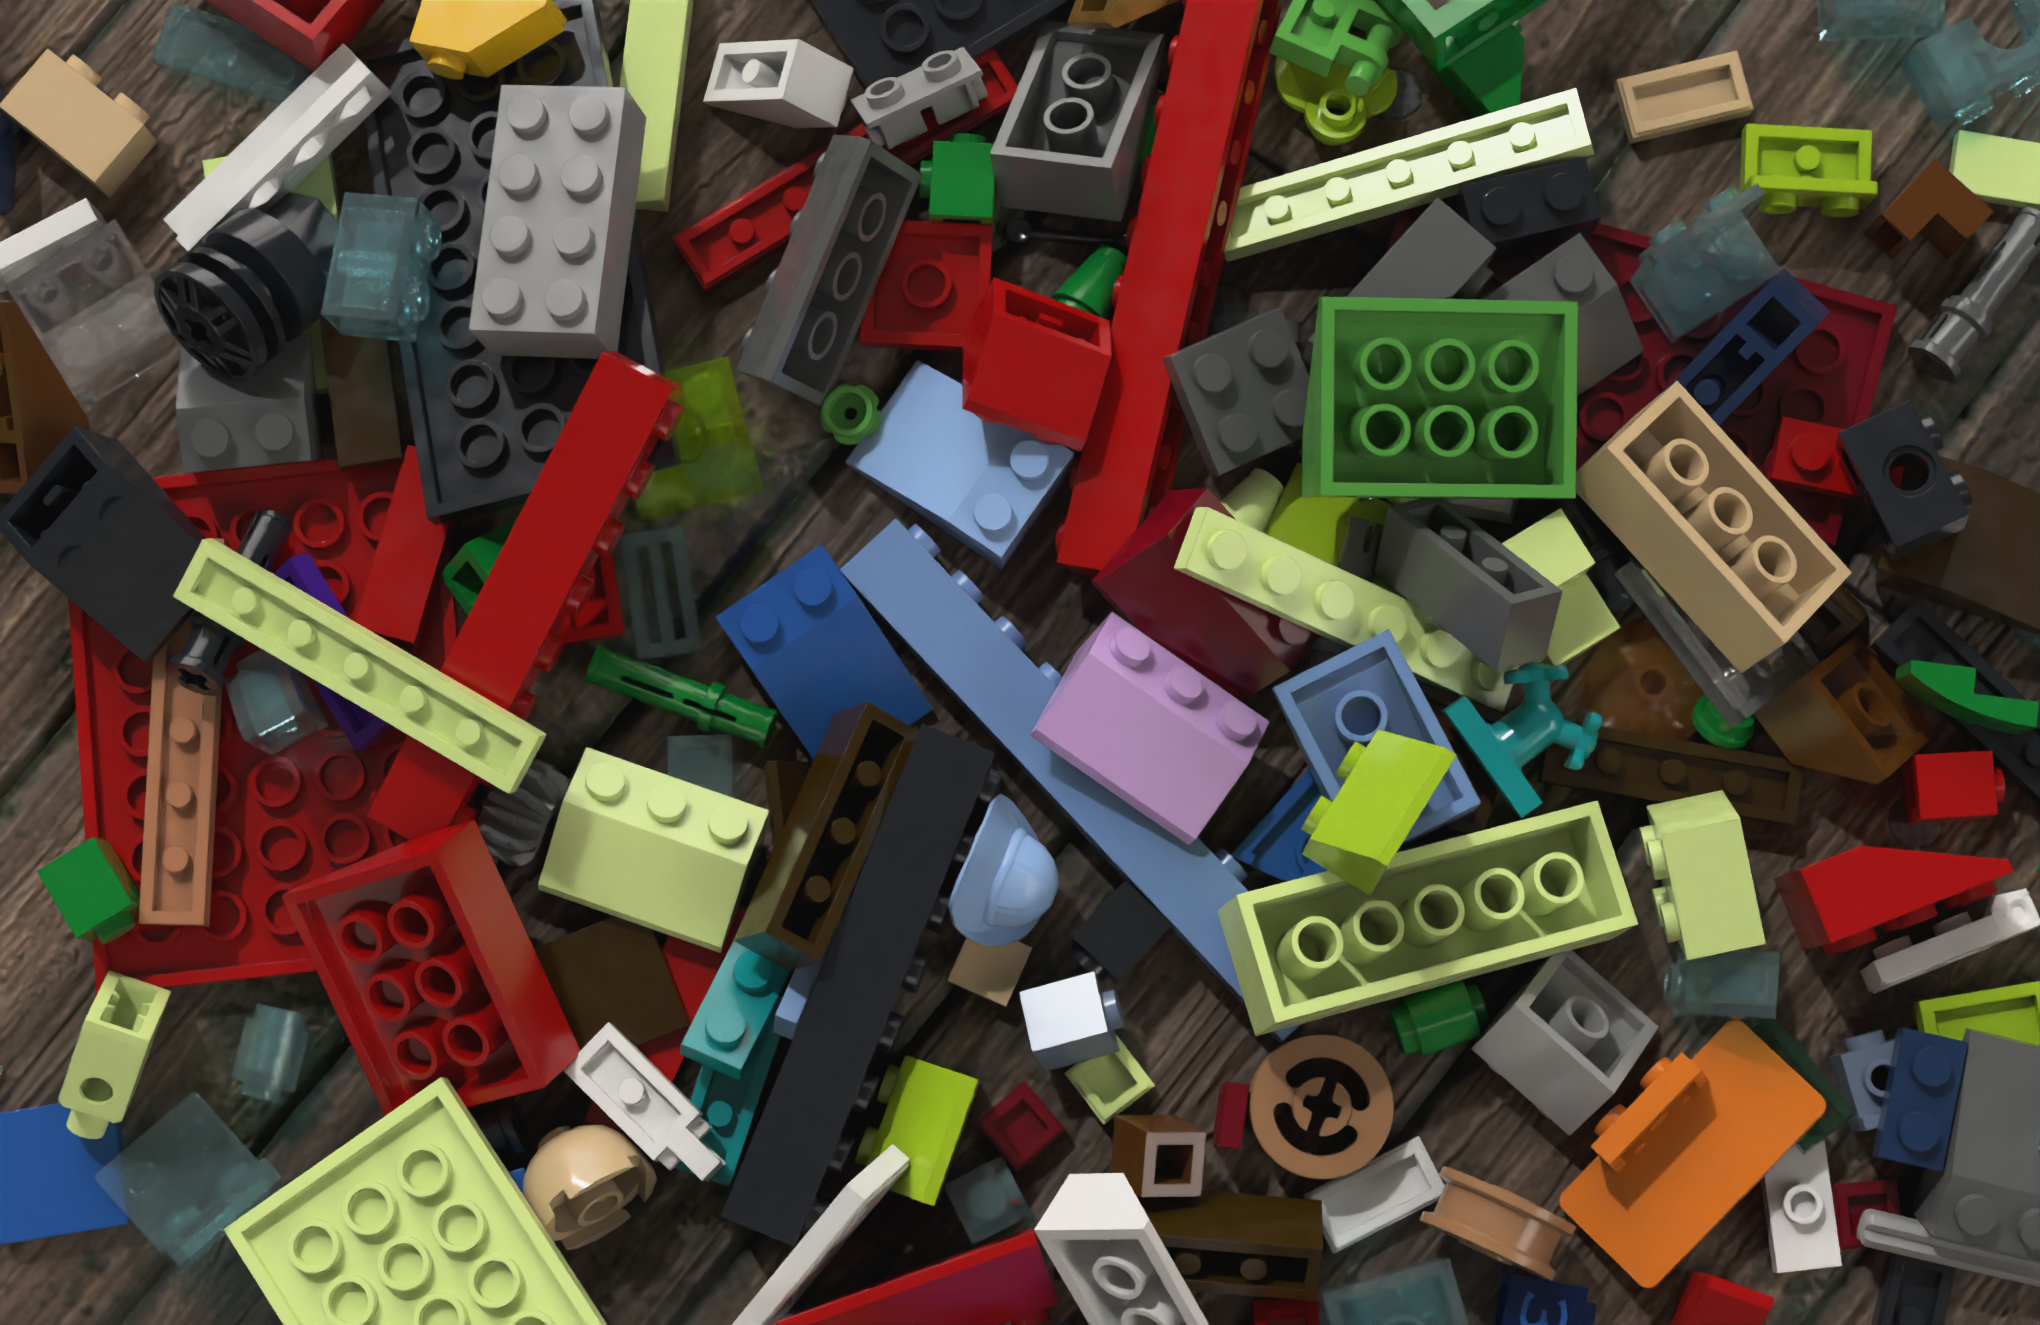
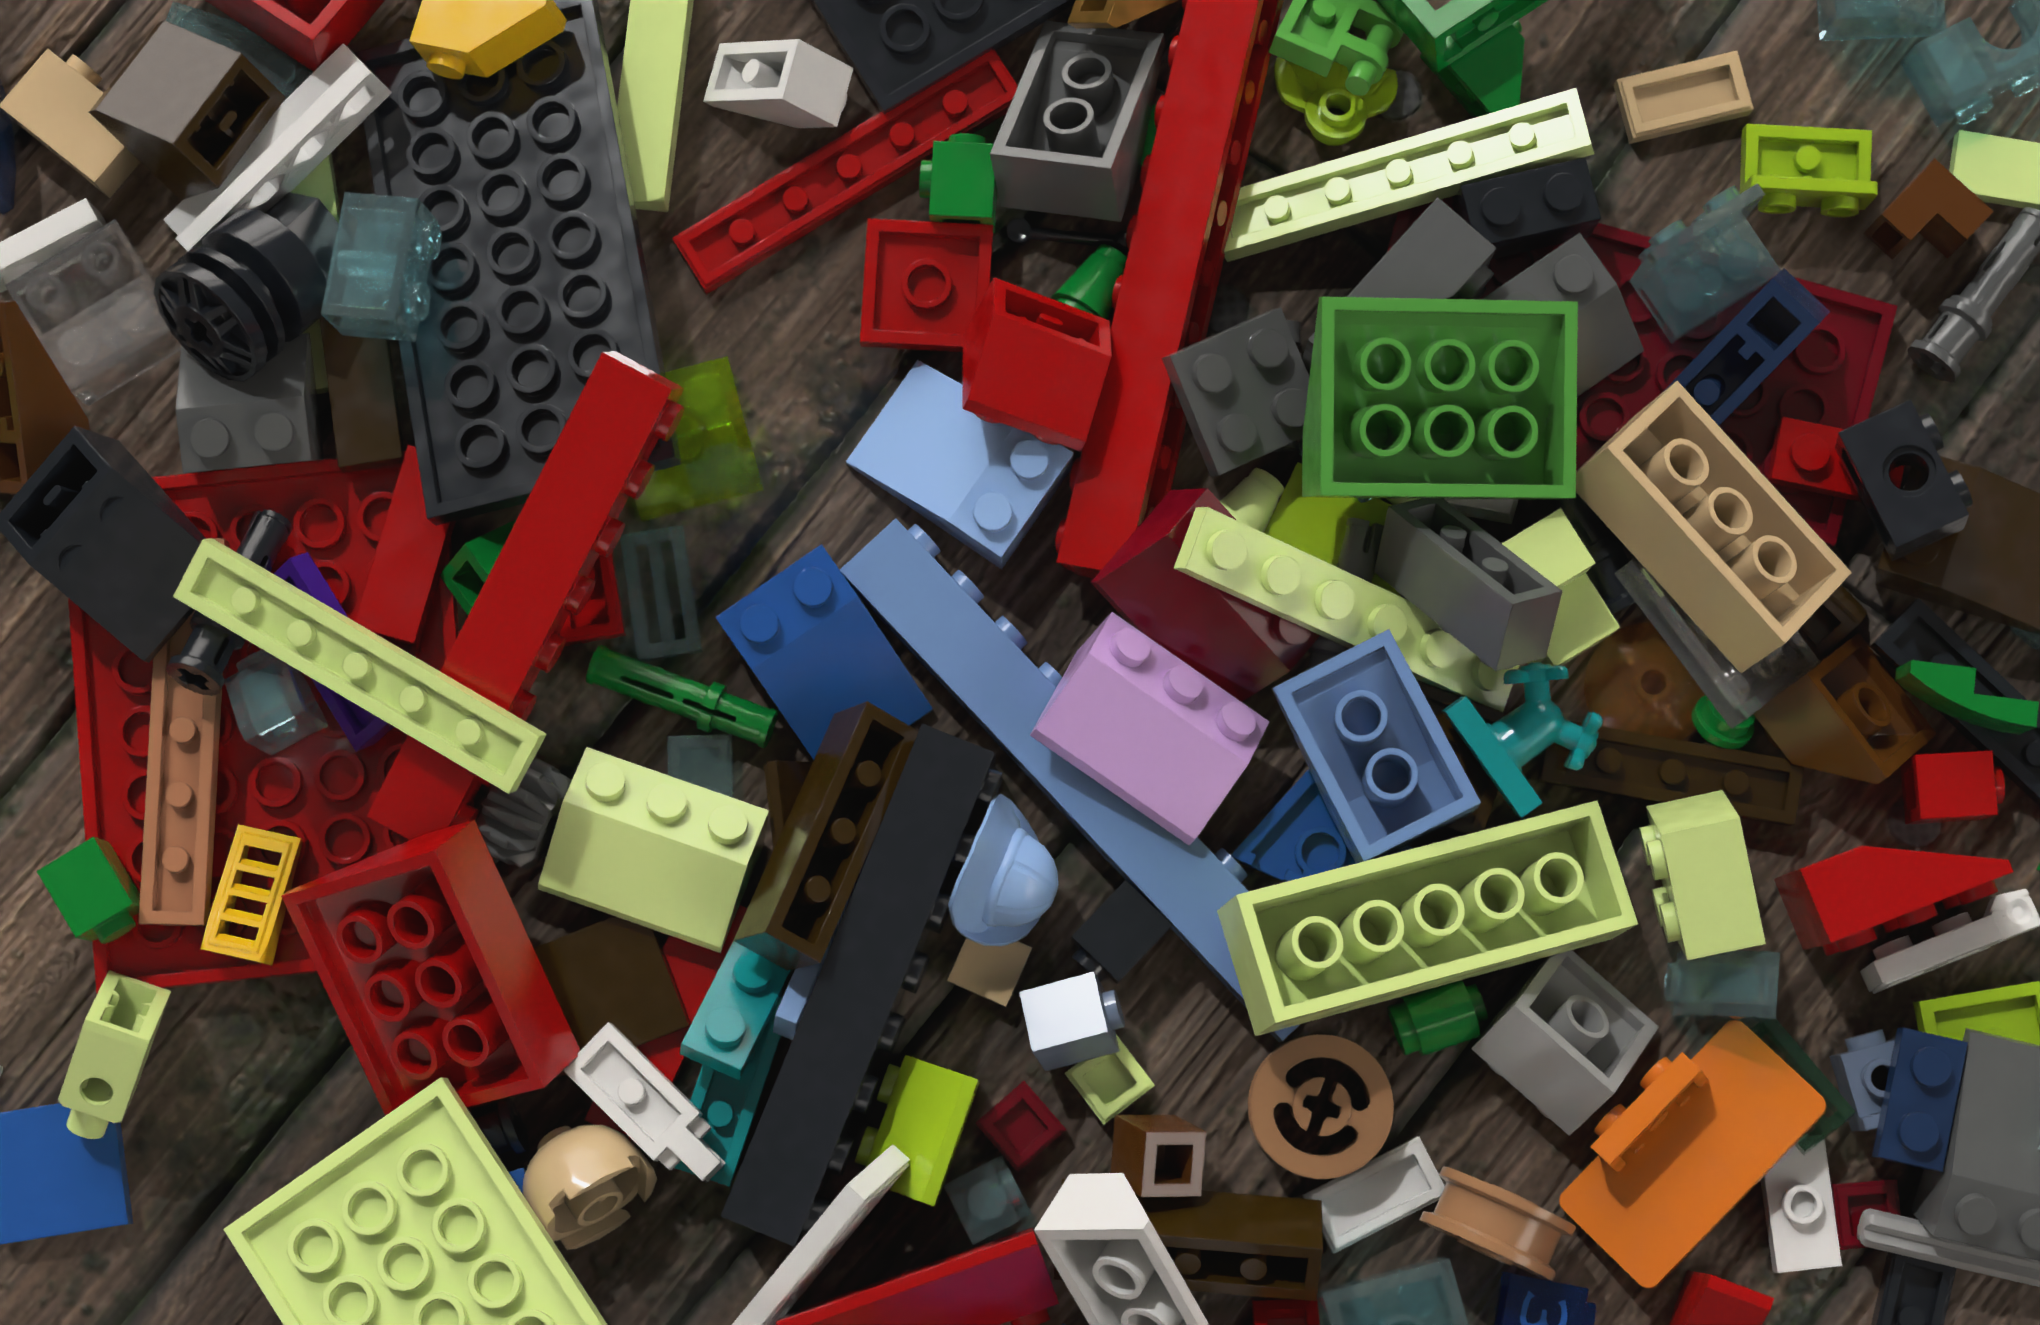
(187, 108): none -> dark brown slope
(187, 1182): clear light blue bracket -> none
(223, 912): none -> yellow slope
(270, 1052): clear light blue brick -> none
(558, 221): light grey brick -> none
(829, 269): dark grey slope -> none
(834, 413): bright green plate -> none
(945, 82): light grey hinge -> none
(1230, 1115): dark red tile -> none
(1375, 806): lime slope -> none

